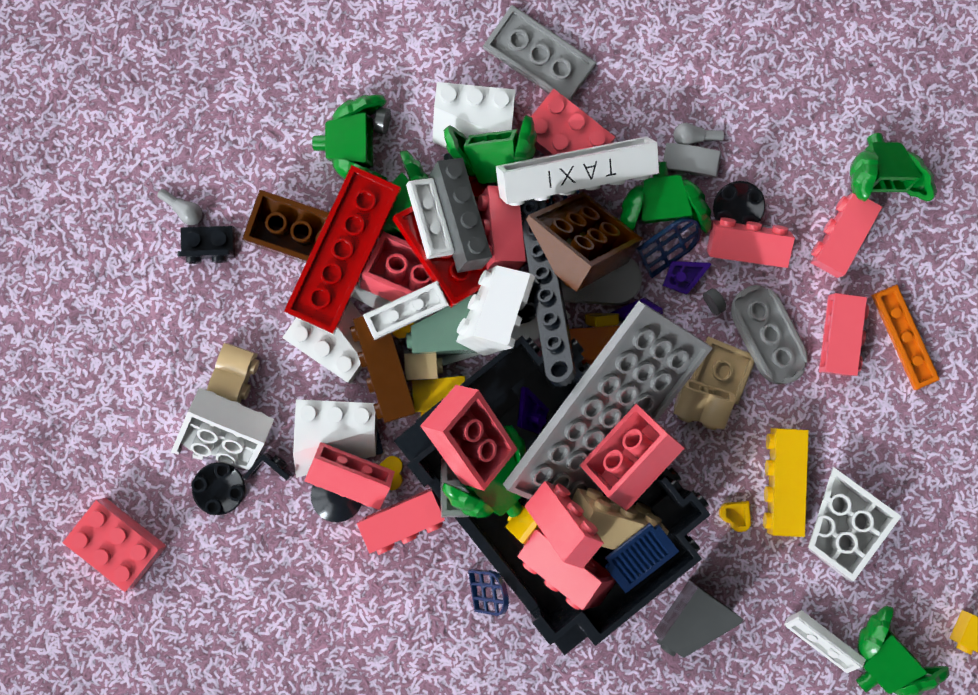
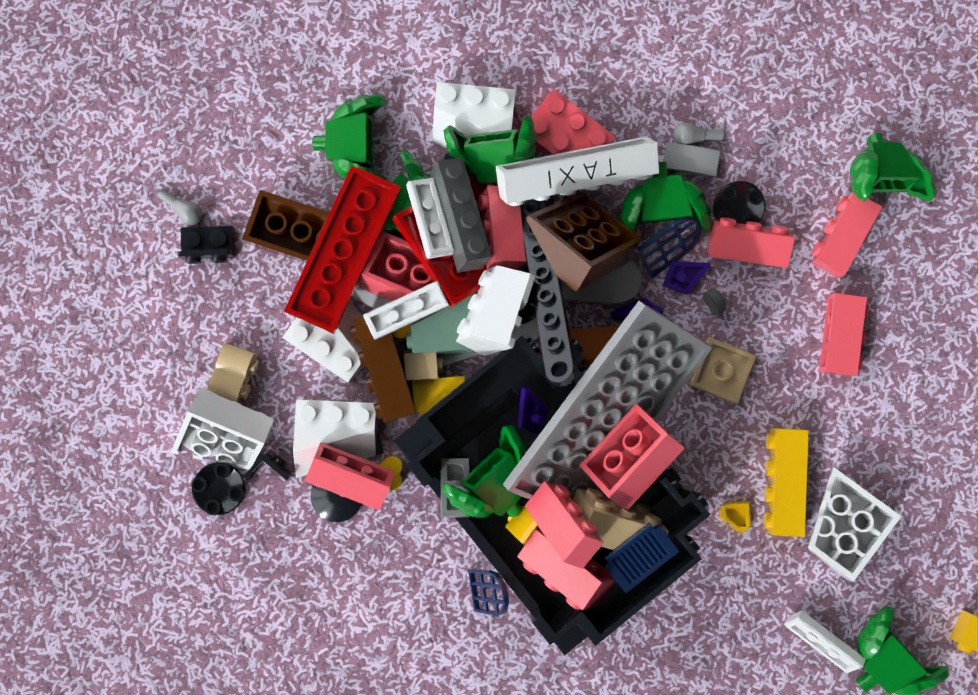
(114, 544): coral brick -> none
(382, 120): dark grey tile -> none
(401, 522): coral brick -> none
(469, 437): coral brick -> none
(538, 54): light grey tile -> none
(601, 319): yellow tile -> none
(694, 621): dark grey slope -> none
(704, 404): tan brick -> none
(769, 334): light grey tile -> none
(905, 337): orange tile -> none

